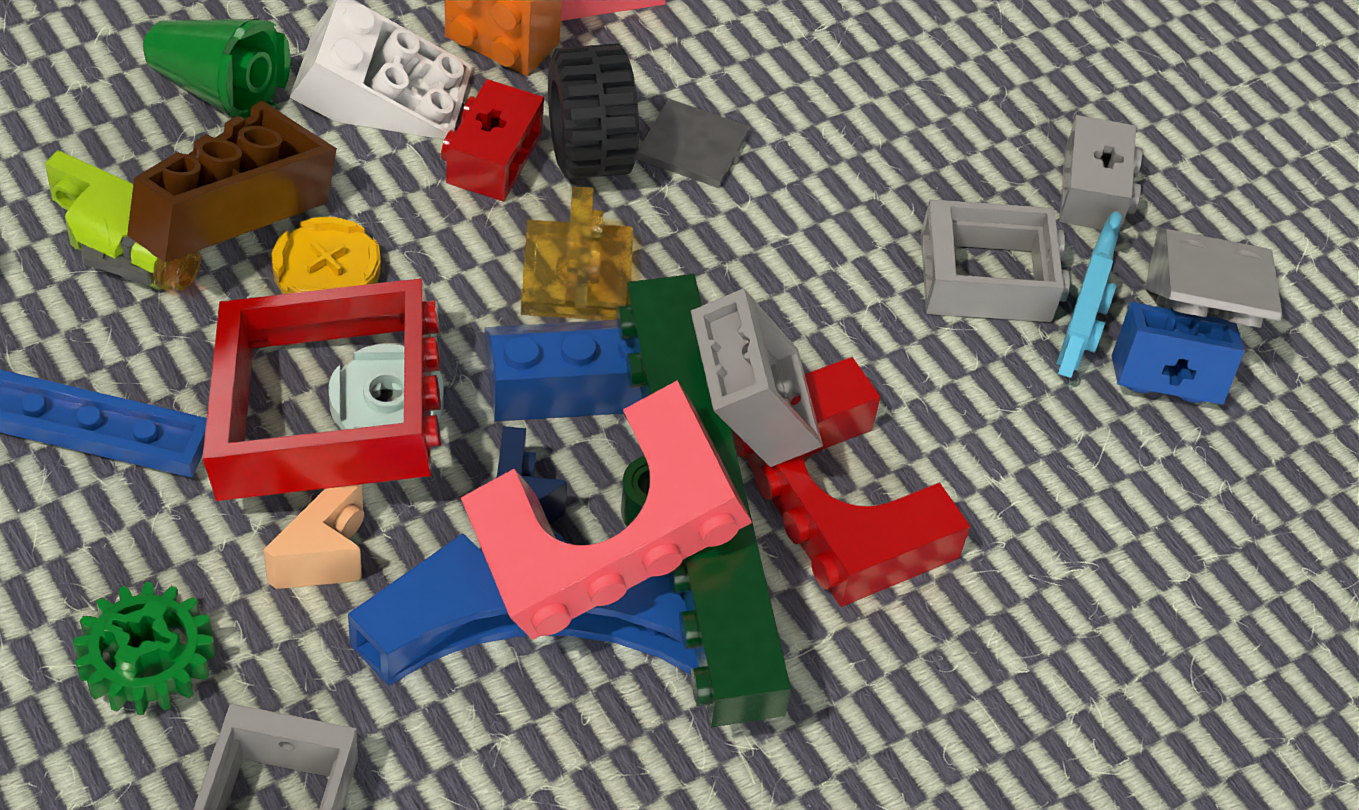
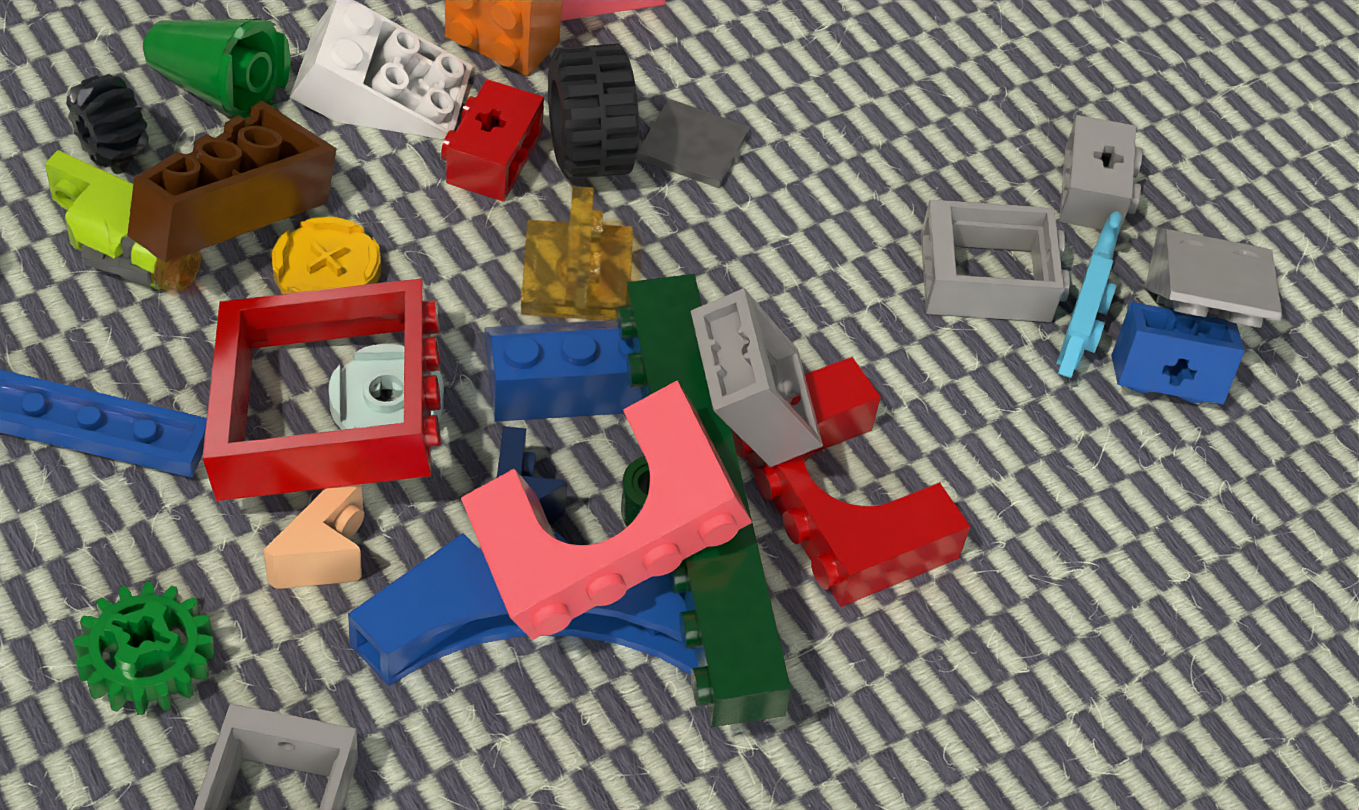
(107, 120): none -> black gear

